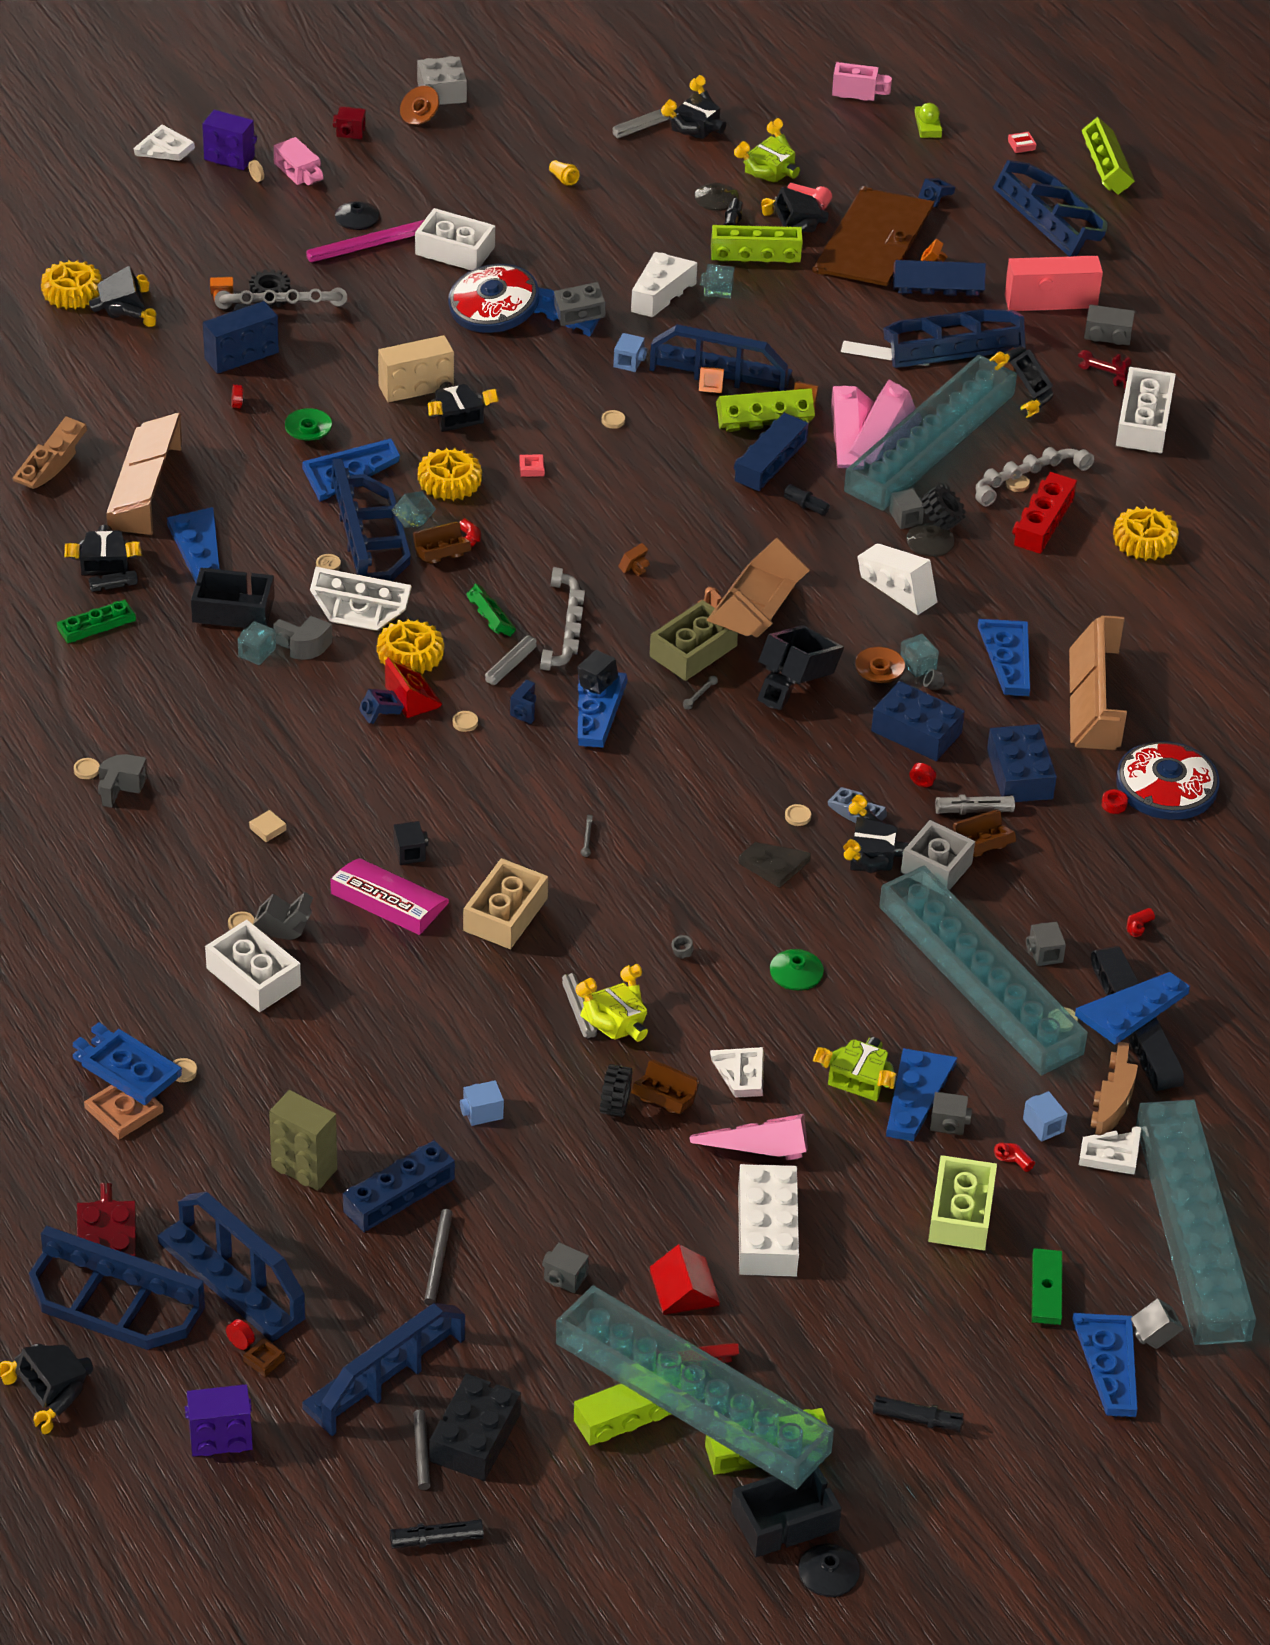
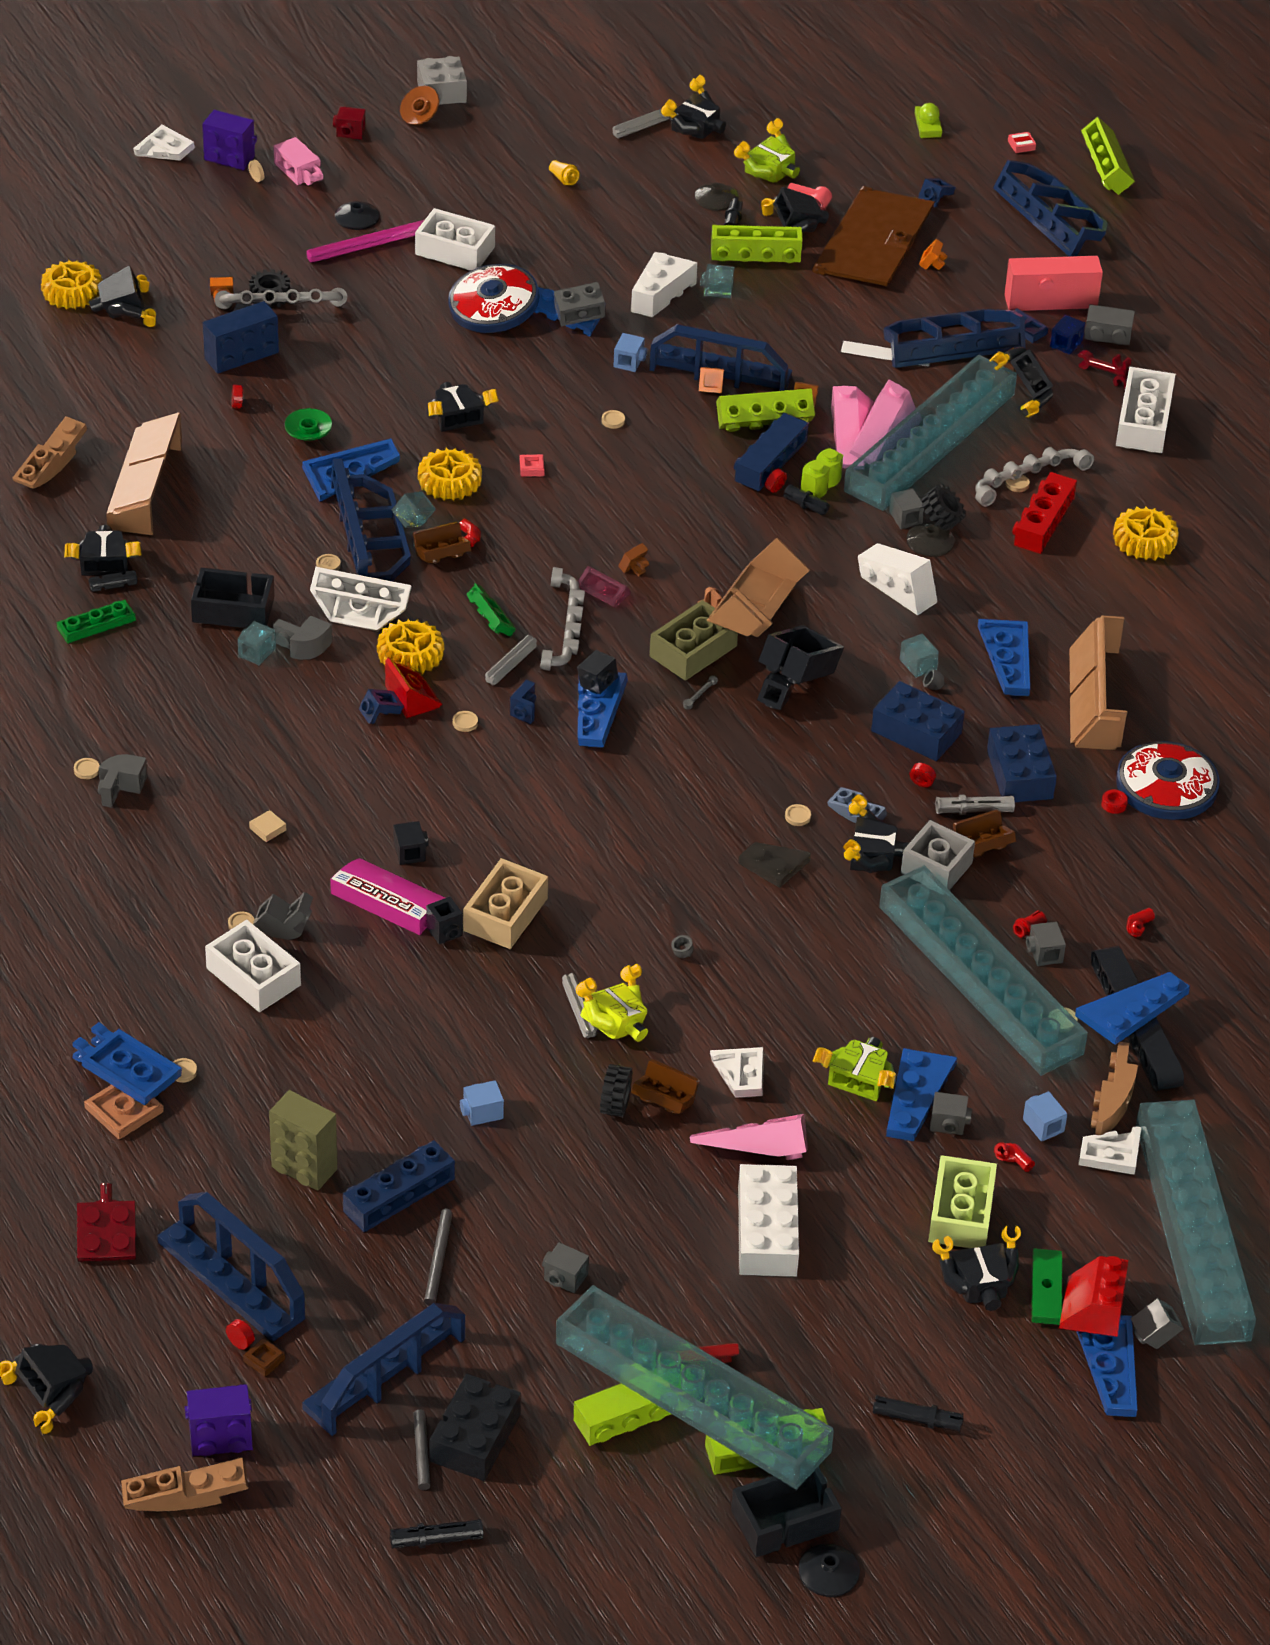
(122, 1266): dark blue plate -> none
(181, 1490): none -> medium nougat slope
(196, 539): blue wing -> none
(415, 368): tan brick -> none
(444, 920): none -> black brick
(585, 852): dark grey hinge -> none
(603, 587): none -> clear pink slope
(683, 1281): red slope -> none
(776, 480): none -> red tile
(796, 969): green dish -> none
(822, 472): none -> lime brick
(859, 82): bright pink brick -> none
(880, 664): dark orange dish -> none
(939, 277): dark blue brick -> none
(982, 1271): none -> black torso
(1023, 925): none -> red pin
(1033, 329): none -> dark blue tile
(1067, 334): none -> clear blue brick
(1095, 1297): none -> red slope

